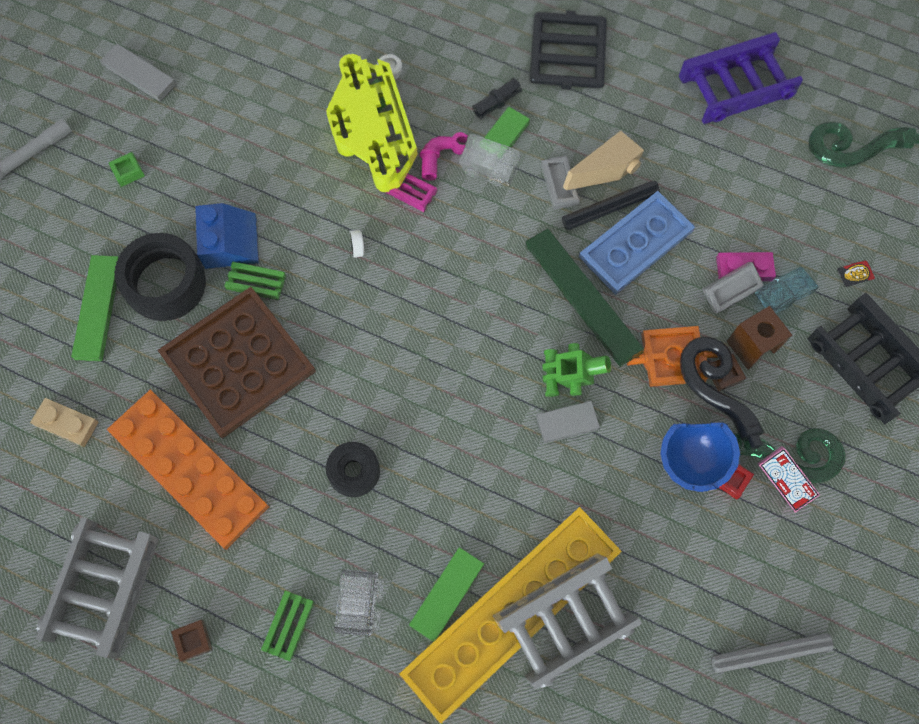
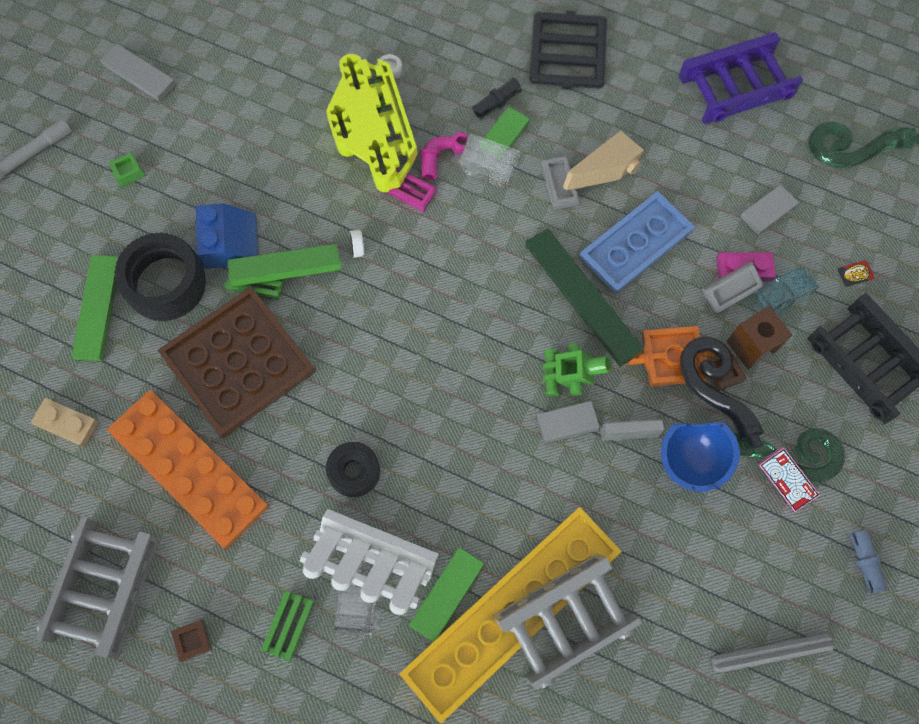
(283, 265): none -> bright green tile
(376, 547): none -> white fence
(610, 205): black axle -> none
(631, 430): none -> light grey tile
(737, 482): red tile -> none
(769, 209): none -> light grey tile
(868, 561): none -> sand blue pin

